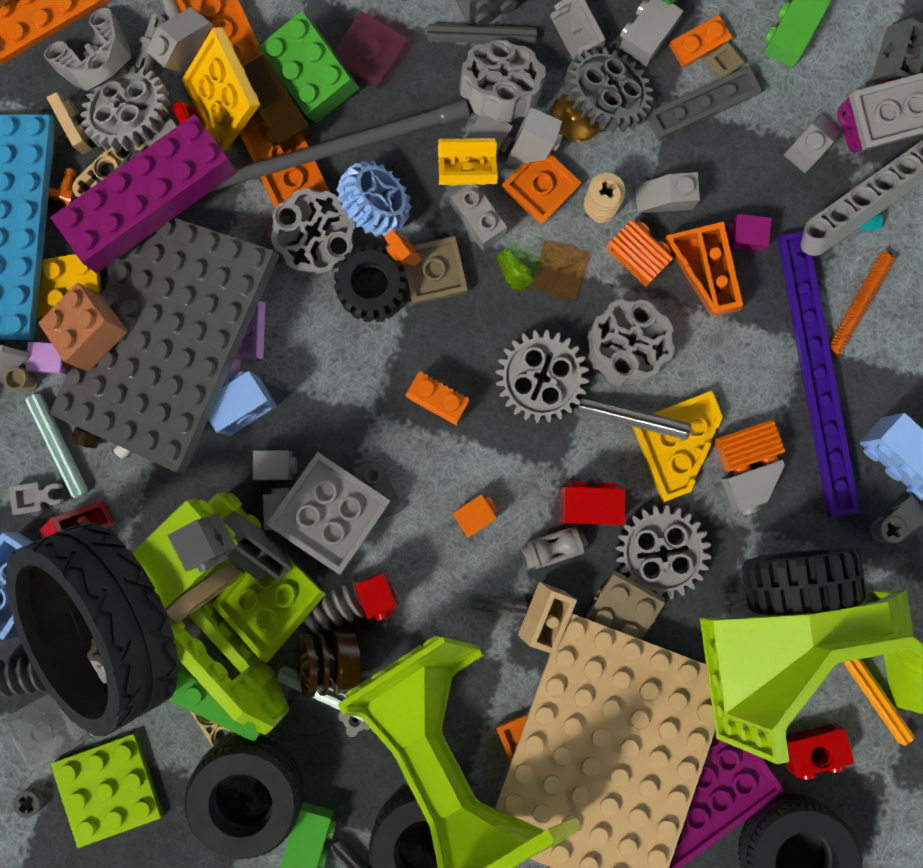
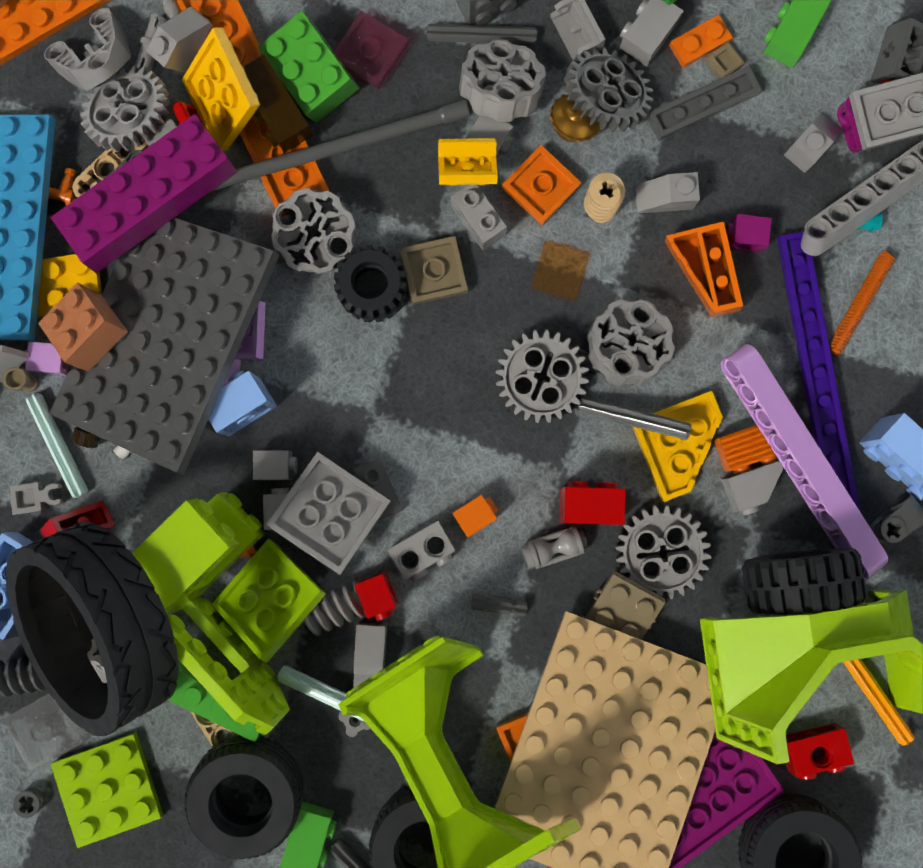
(66, 113): tan plate -> none
(202, 543): dark grey brick -> none
(203, 592): tan beam -> none
(256, 550): dark grey piece -> none
(332, 663): dark brown wheel -> none
(369, 650): none -> light grey piece
(373, 198): light blue gear -> none
(402, 249): orange plate -> none
(419, 544): none -> light grey brick
(437, 398): orange brick -> none
(514, 271): clear neon green cone -> none
(535, 138): light grey slope -> none
(547, 618): tan brick -> none
(640, 252): orange brick -> none
(802, 457): none -> lavender beam

